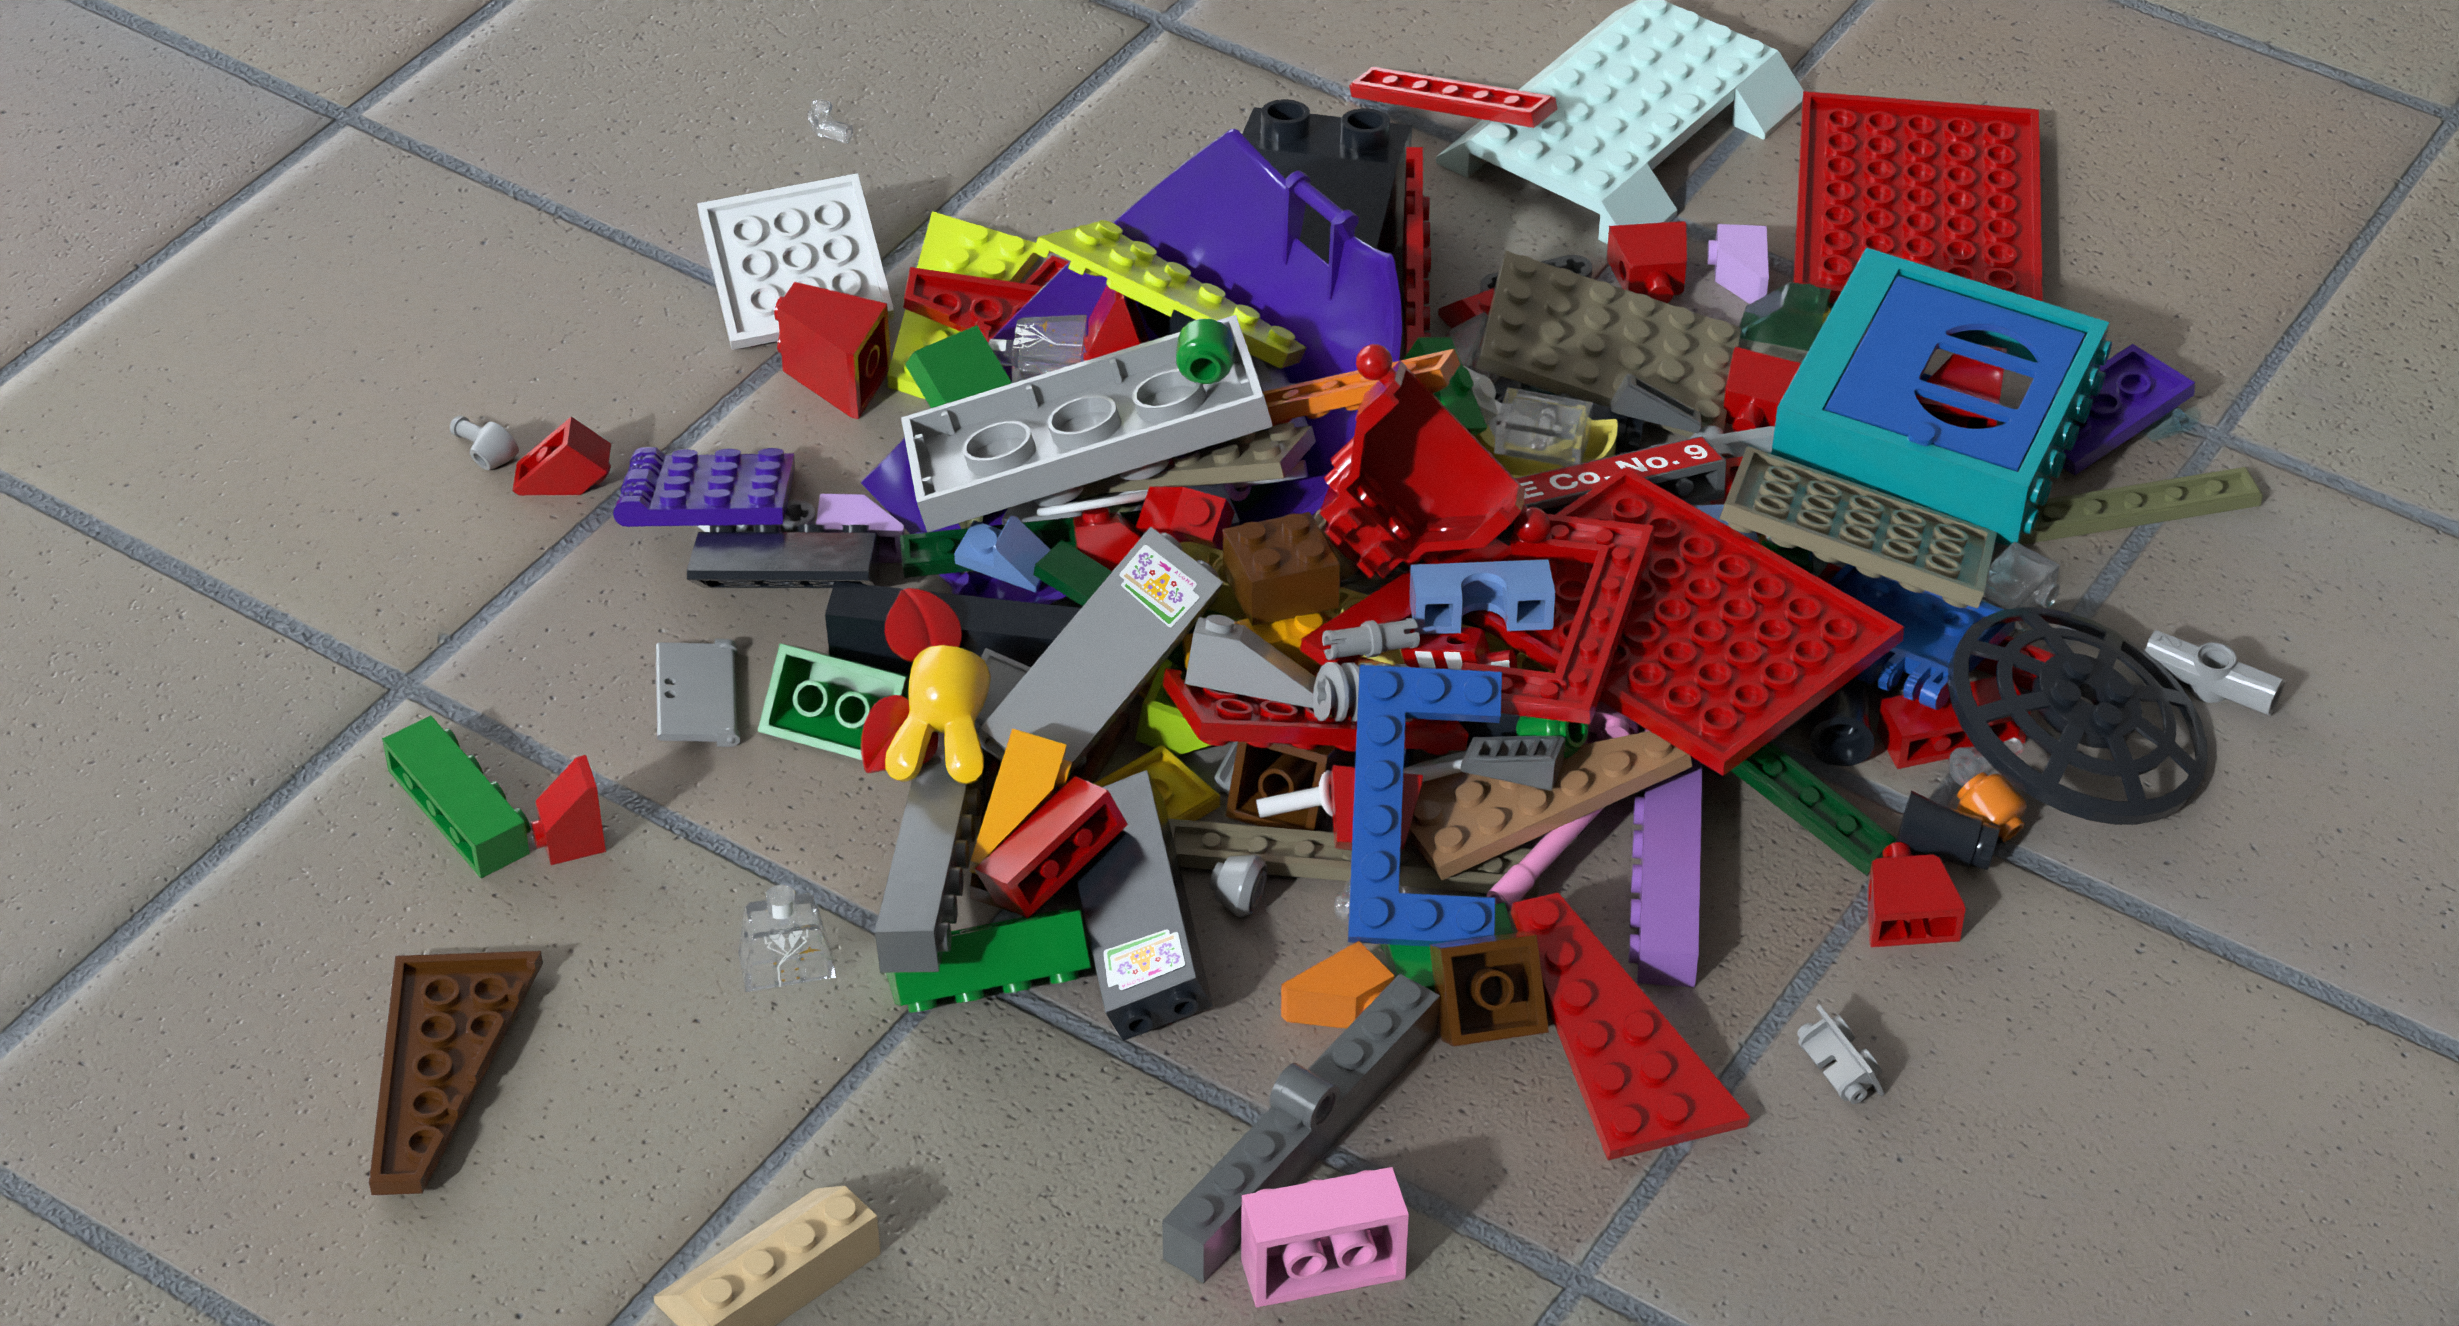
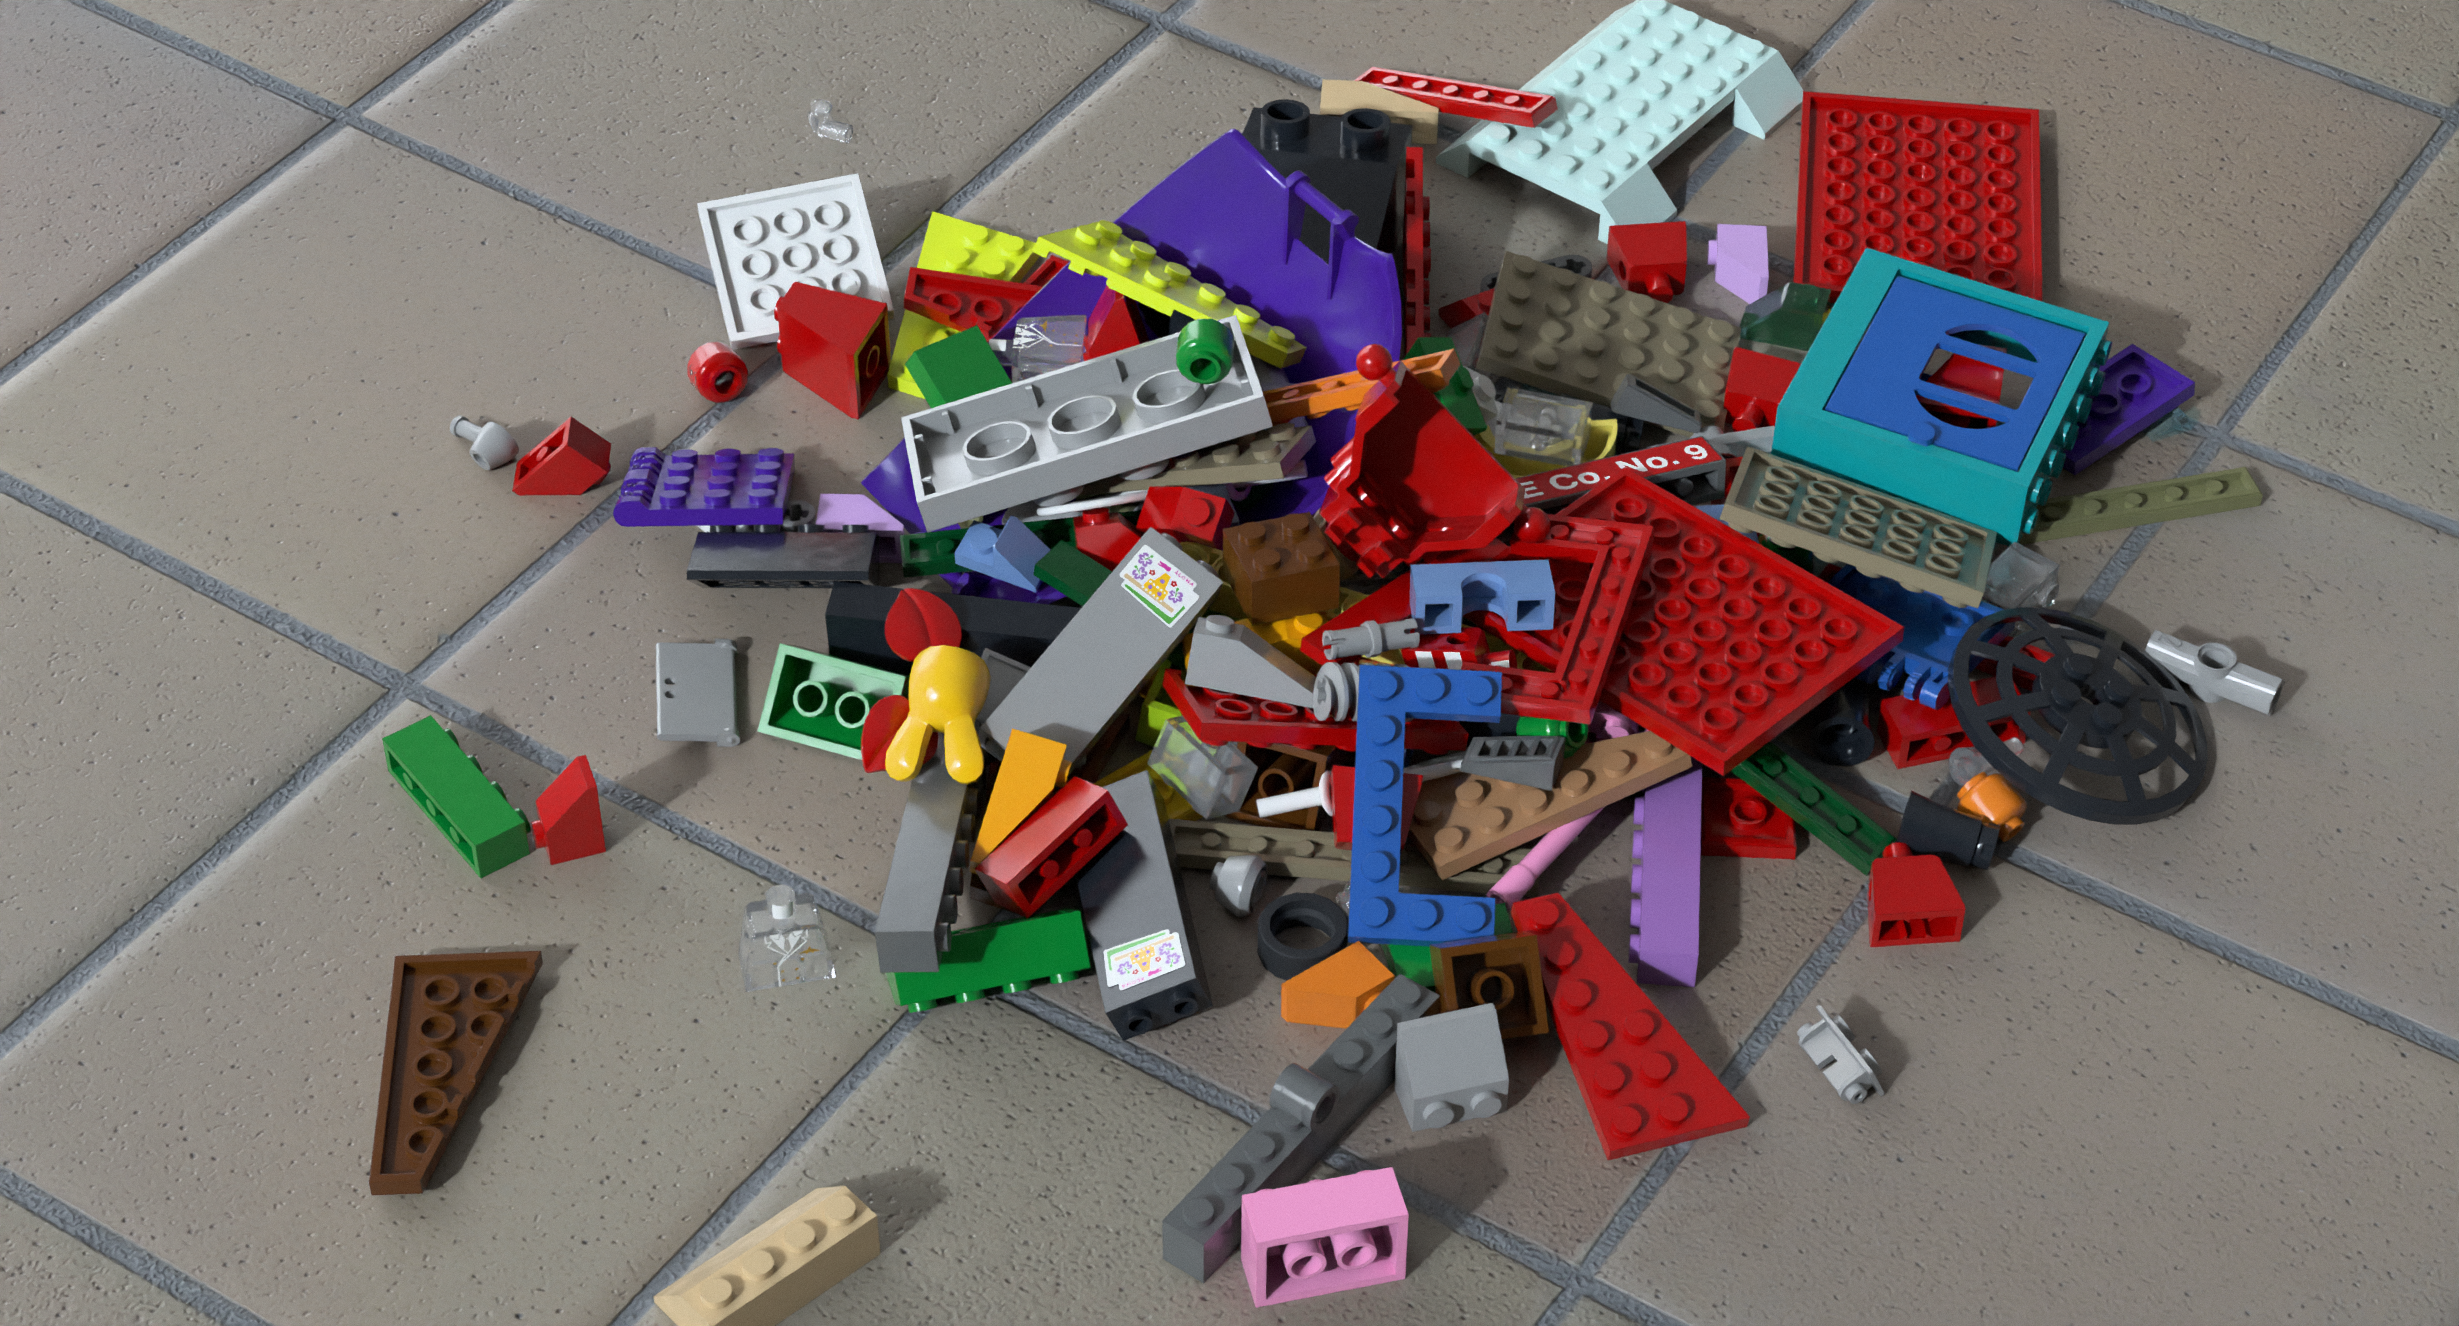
(717, 372): none -> red head
(1203, 774): none -> clear brick
(1294, 911): none -> black tyre
(1347, 95): none -> tan slope
(1451, 1067): none -> light grey slope
(1743, 822): none -> red tile

